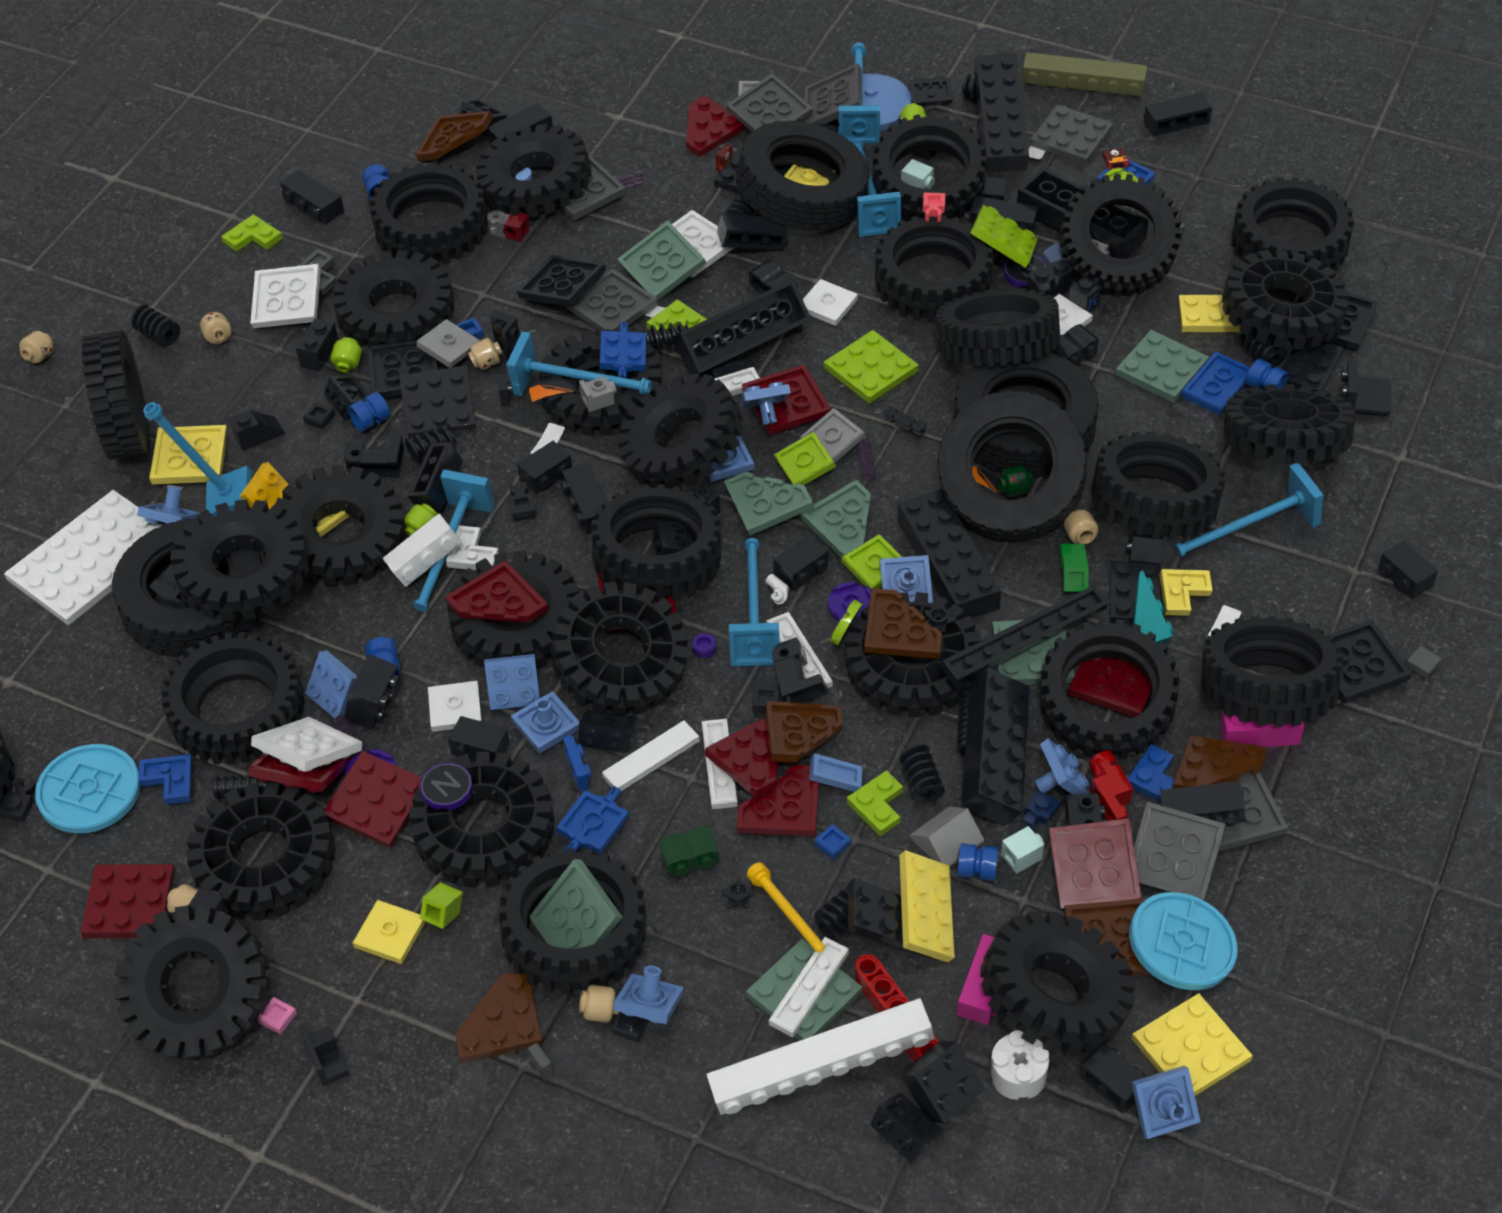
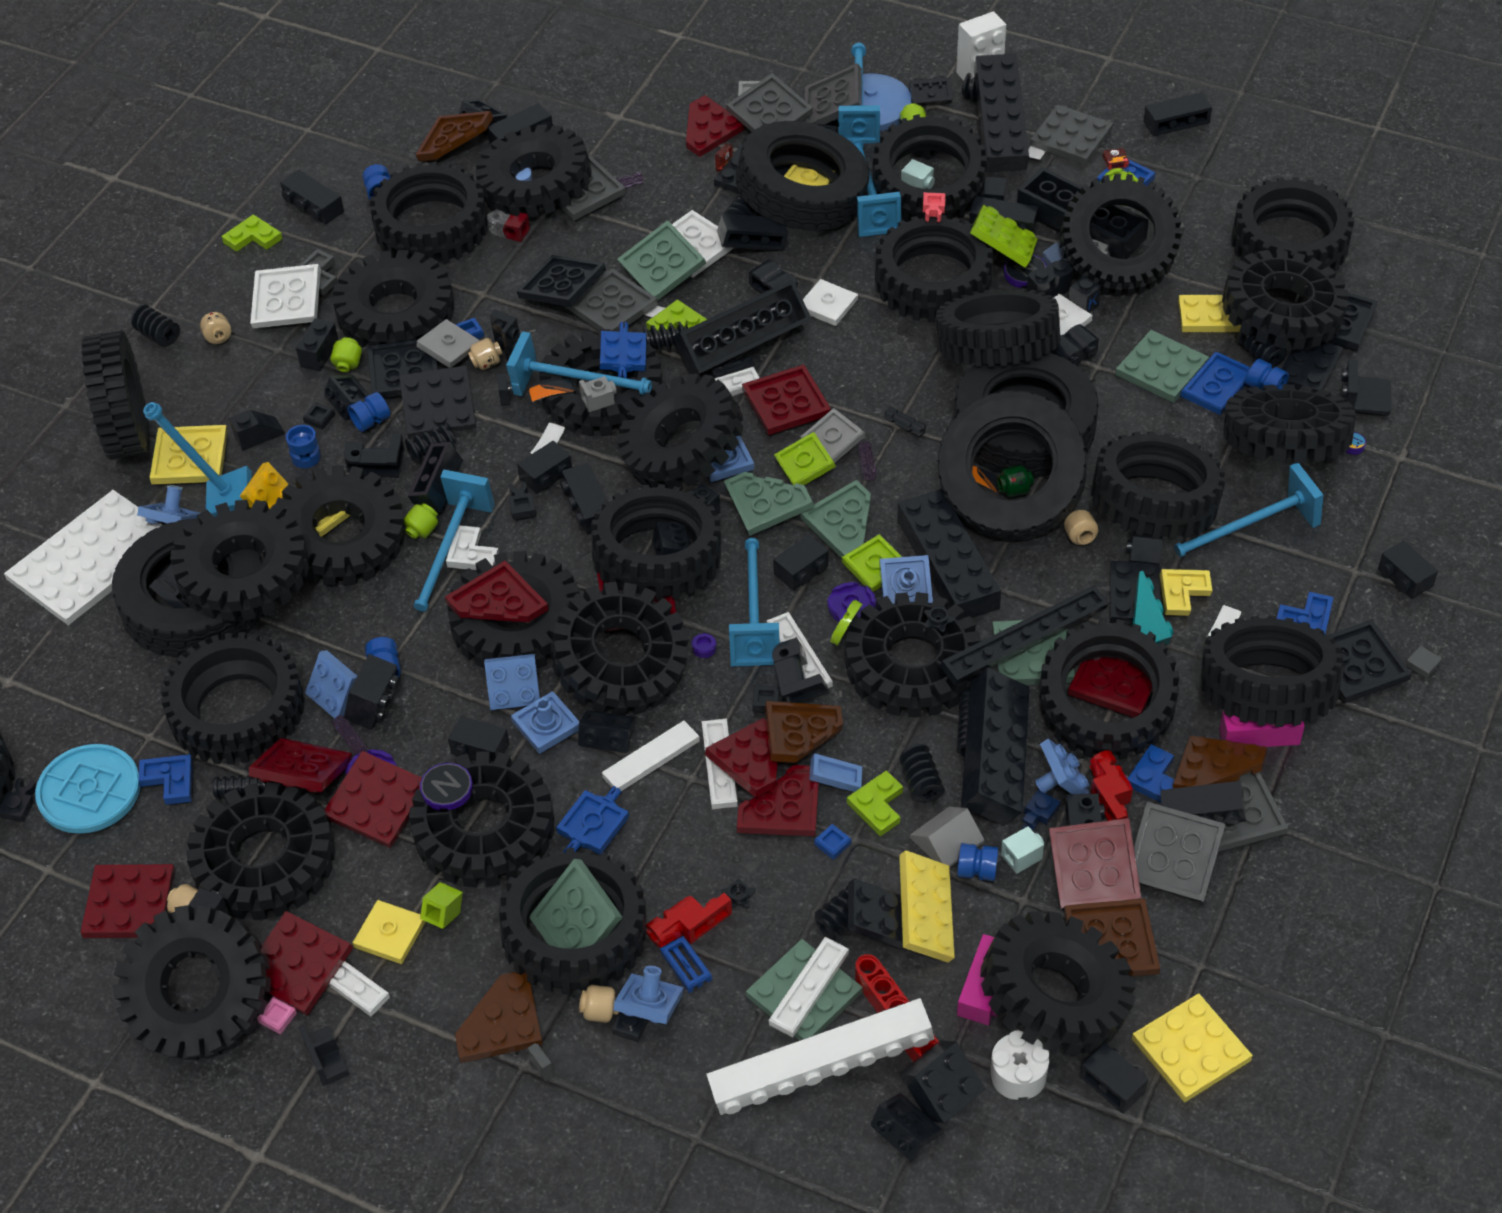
(36, 347): tan head -> none
(302, 961): none -> dark red plate
(303, 446): none -> blue wheel
(306, 744): white plate -> none
(358, 989): none -> white tile
(422, 550): white brick -> none
(451, 702): white plate -> none
(574, 756): blue plate -> none
(689, 851): dark green brick -> none
(689, 920): none -> red plate
(696, 980): none -> blue tile
(760, 876): yellow piece -> none
(765, 398): medium blue plate -> none
(780, 589): white arm -> none
(871, 366): lime plate -> none
(898, 628): reddish brown plate -> none
(979, 37): none -> white brick
(1075, 567): green slope -> none
(1084, 74): olive brick -> none
(1165, 1102): medium blue plate -> none
(1183, 941): medium azure plate -> none
(1315, 612): none -> blue plate
(1358, 444): none -> tile

